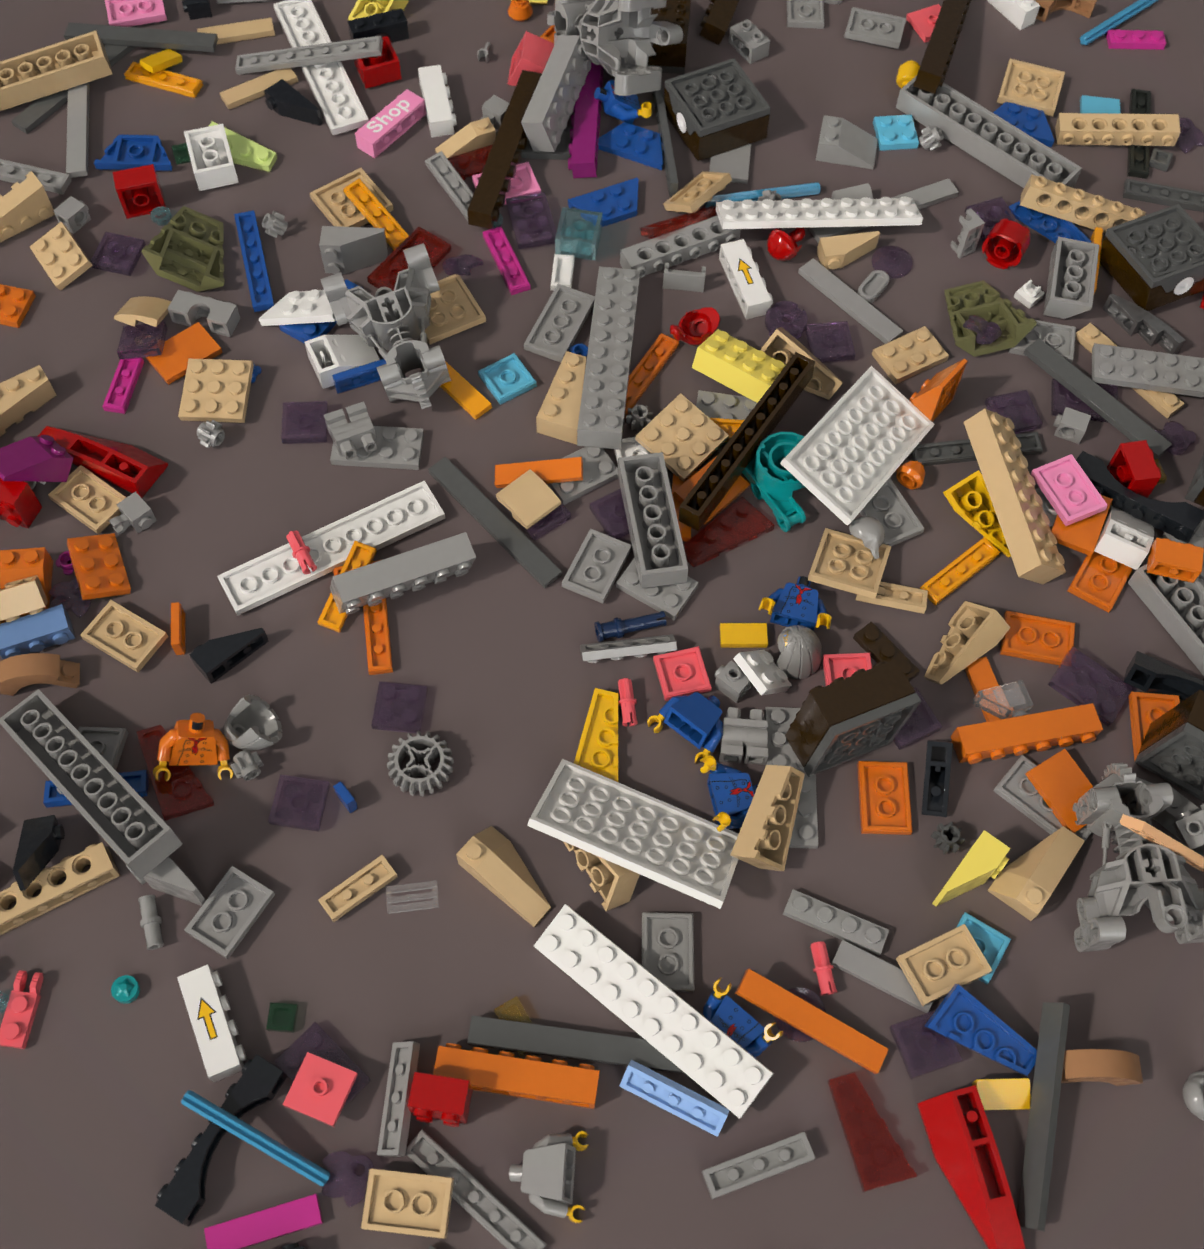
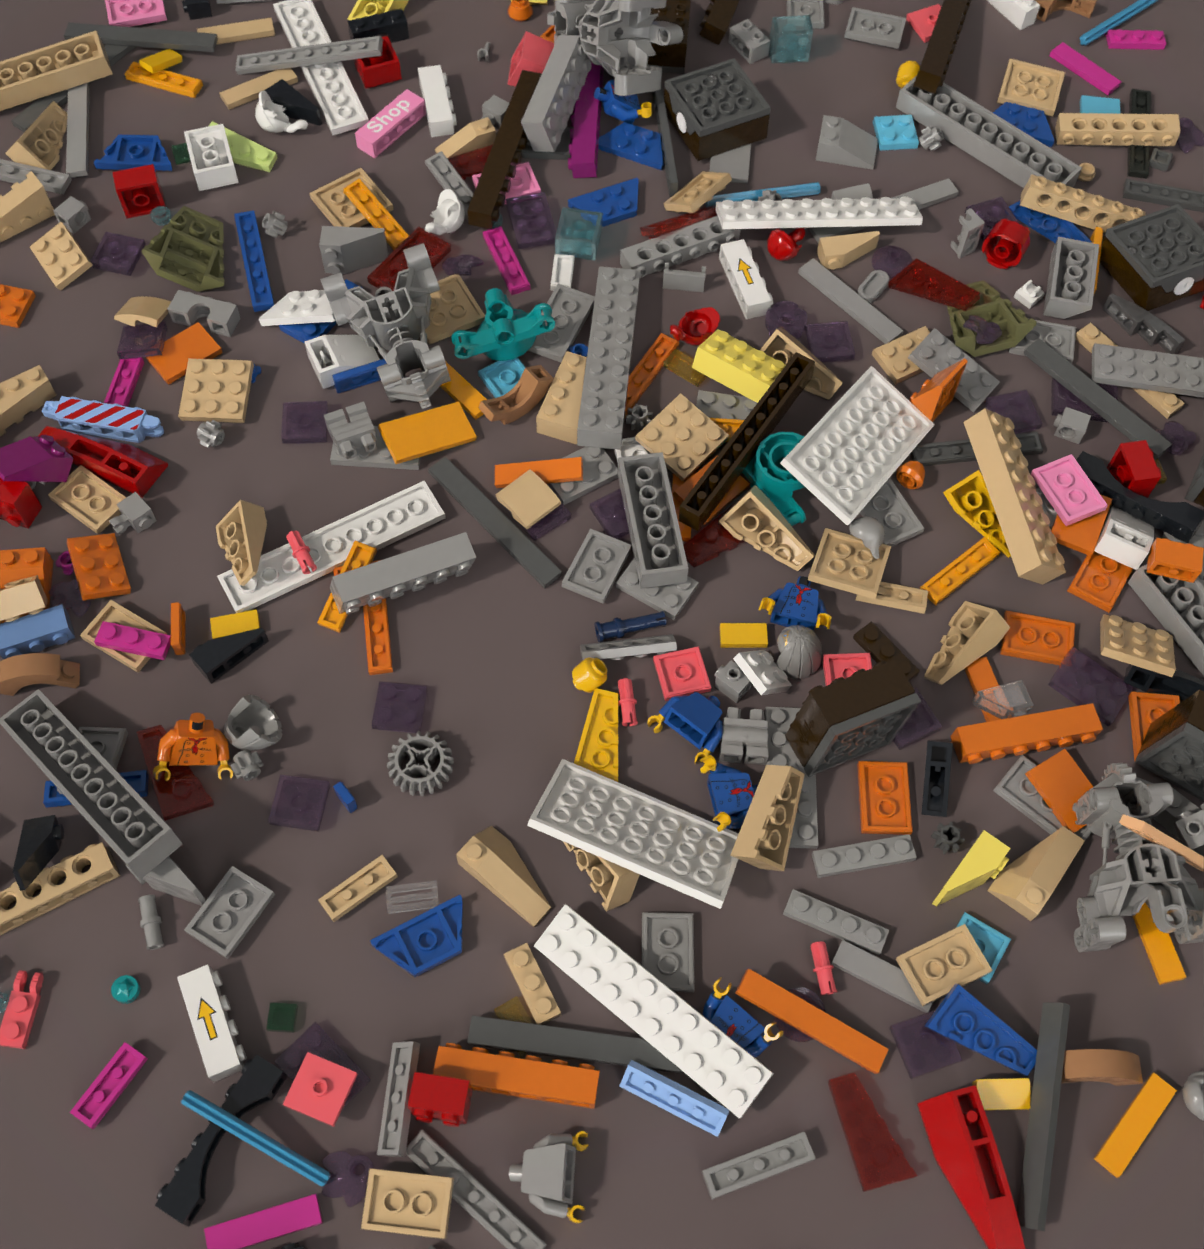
(42, 140): none -> tan wedge
(103, 419): none -> light blue hinge
(108, 1085): none -> dark pink plate
(133, 640): none -> dark pink plate
(234, 623): none -> yellow tile
(242, 538): none -> tan wedge
(271, 116): none -> white piece
(425, 939): none -> blue wing
(427, 432): none -> light orange tile
(448, 215): none -> white piece
(505, 331): none -> teal piece
(521, 399): none -> medium nougat arch
(532, 984): none -> tan plate
(589, 674): none -> yellow head
(682, 366): none -> clear yellow tile
(763, 526): none -> tan wedge
(790, 39): none -> clear light blue brick
(863, 856): none -> light grey plate
(931, 284): none -> clear red wing
(939, 353): none -> light grey plate
(1085, 68): none -> dark pink tile
(1087, 172): none -> tan plate
(1135, 1125): none -> light orange tile
(1137, 645): none -> tan plate
(1158, 948): none -> light orange tile

